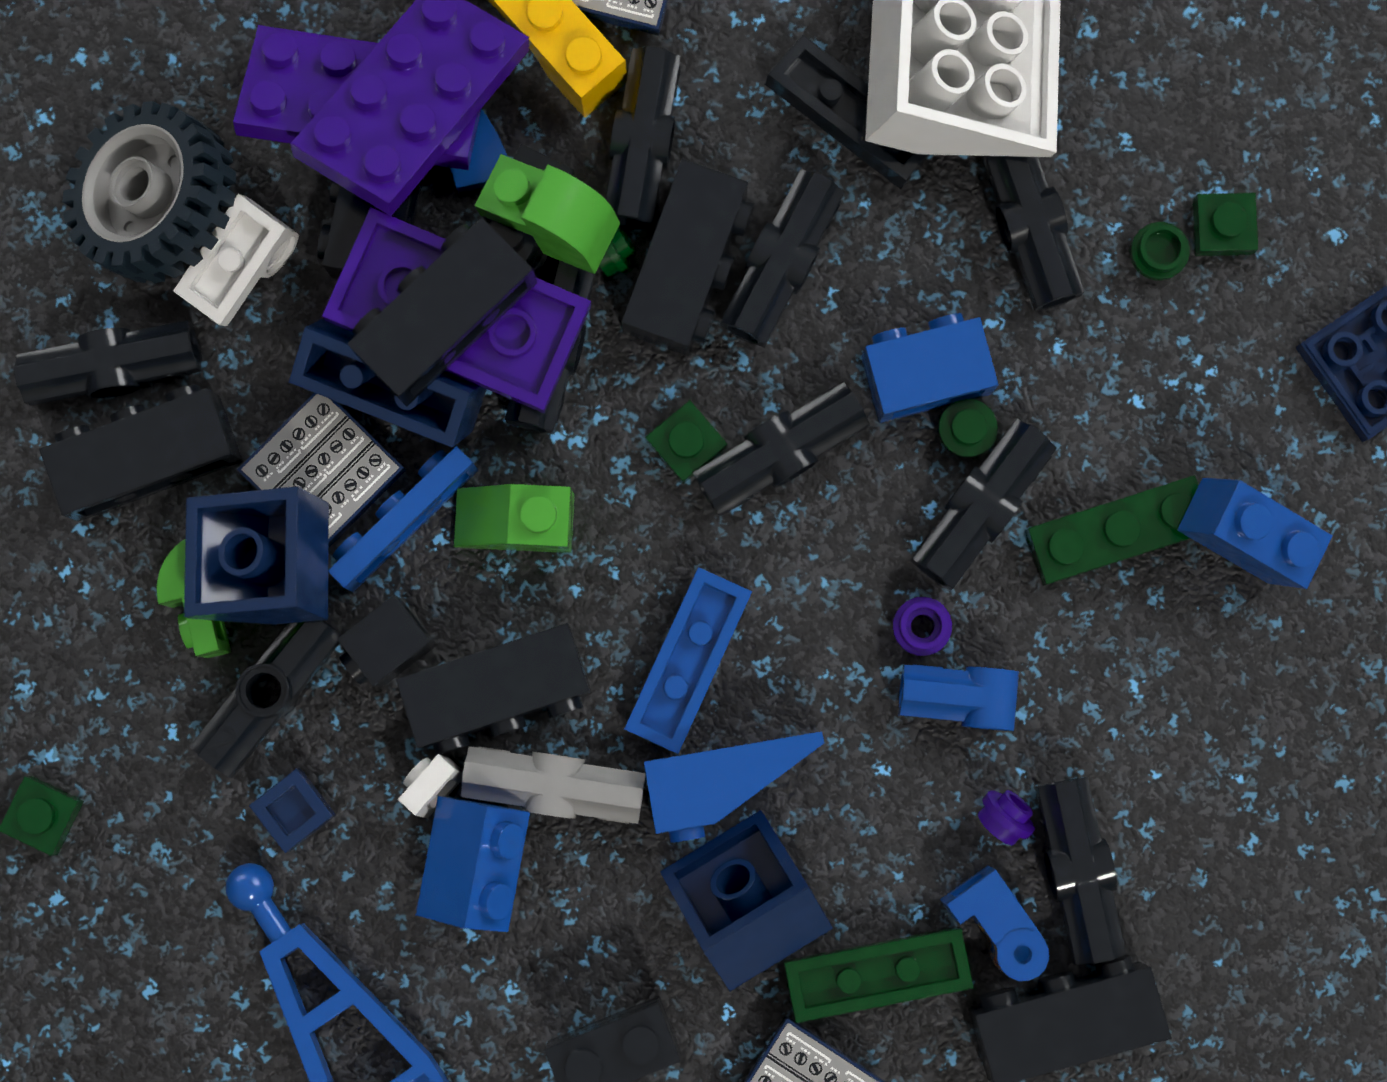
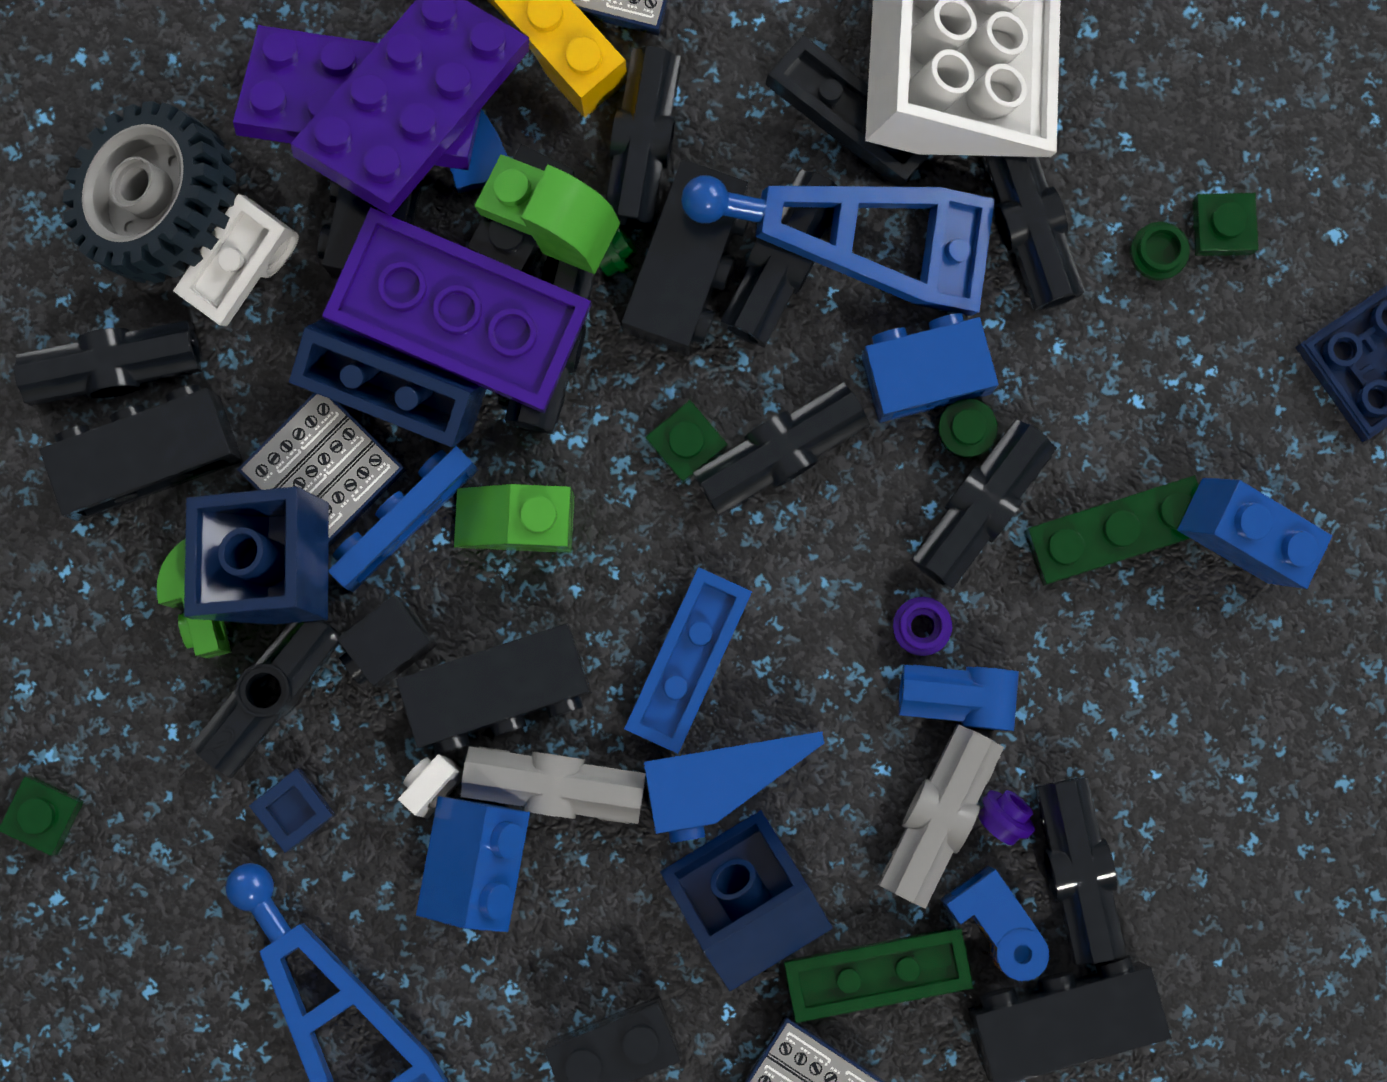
(442, 310): black brick -> none
(941, 816): none -> light grey piece
(953, 245): none -> blue plate

